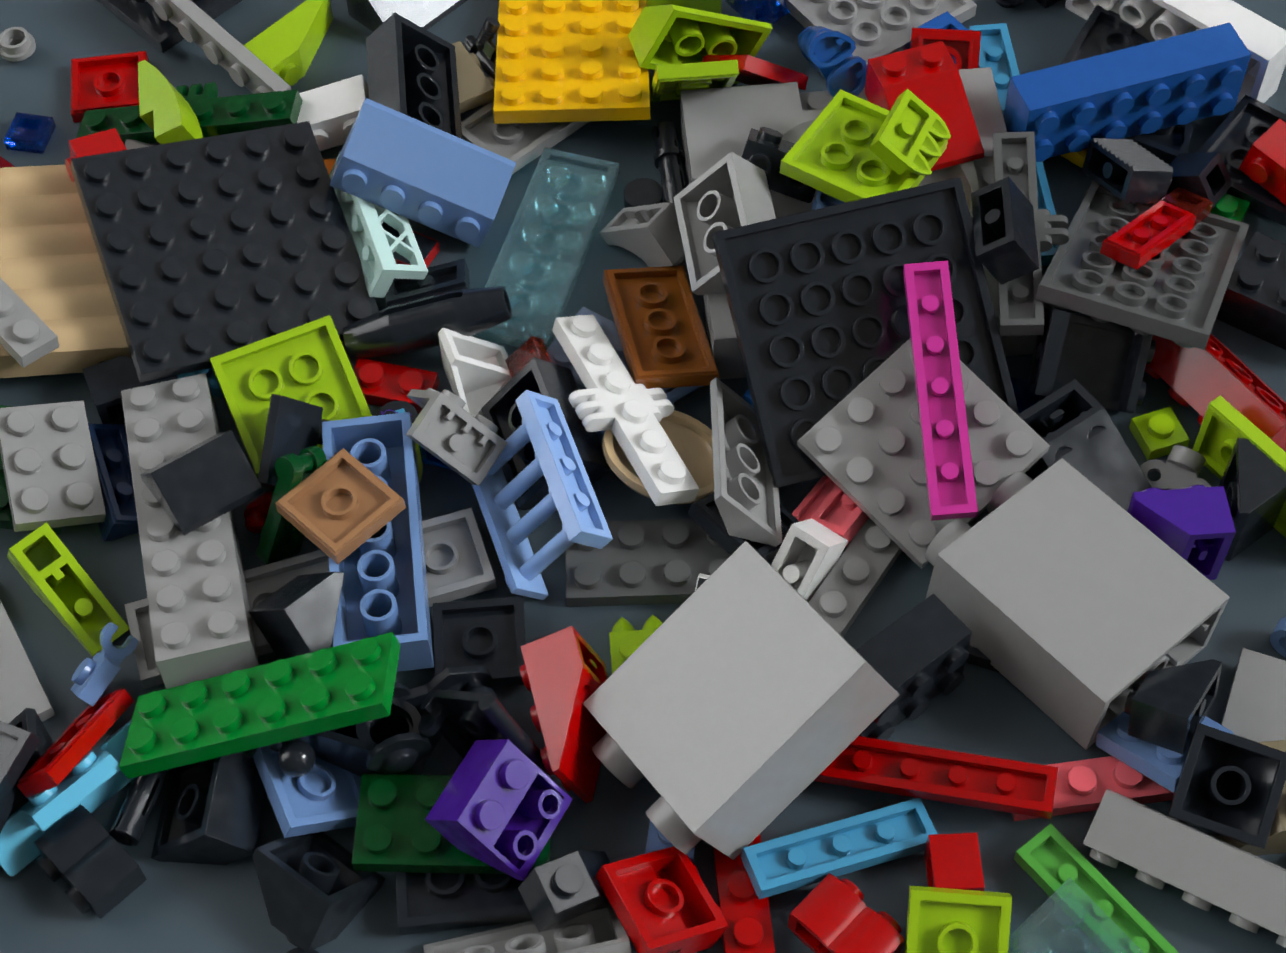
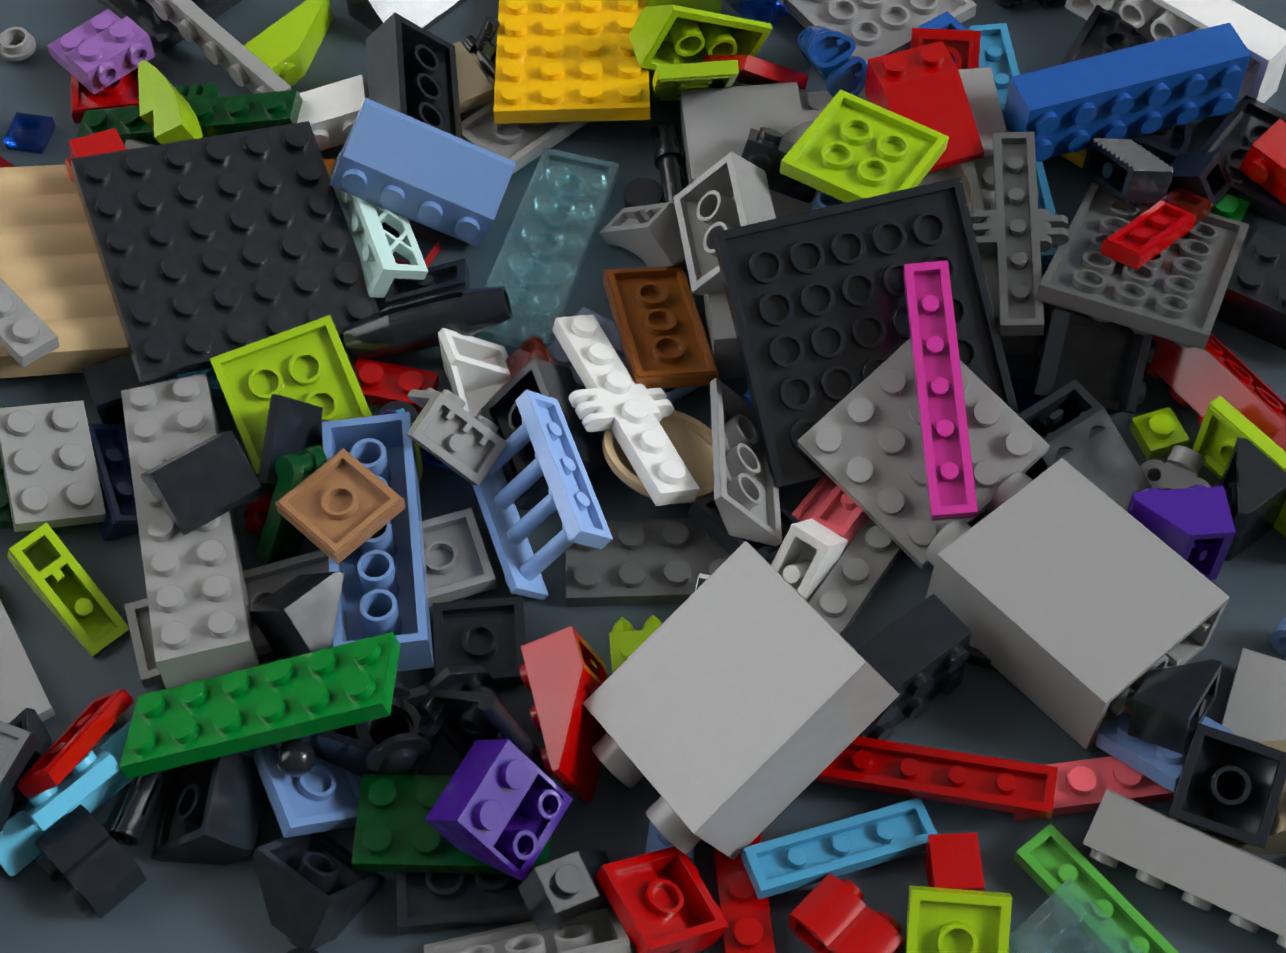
(96, 674): medium blue plate -> none
(102, 50): none -> medium lavender plate
(909, 135): lime plate -> none
(1004, 230): black brick -> none

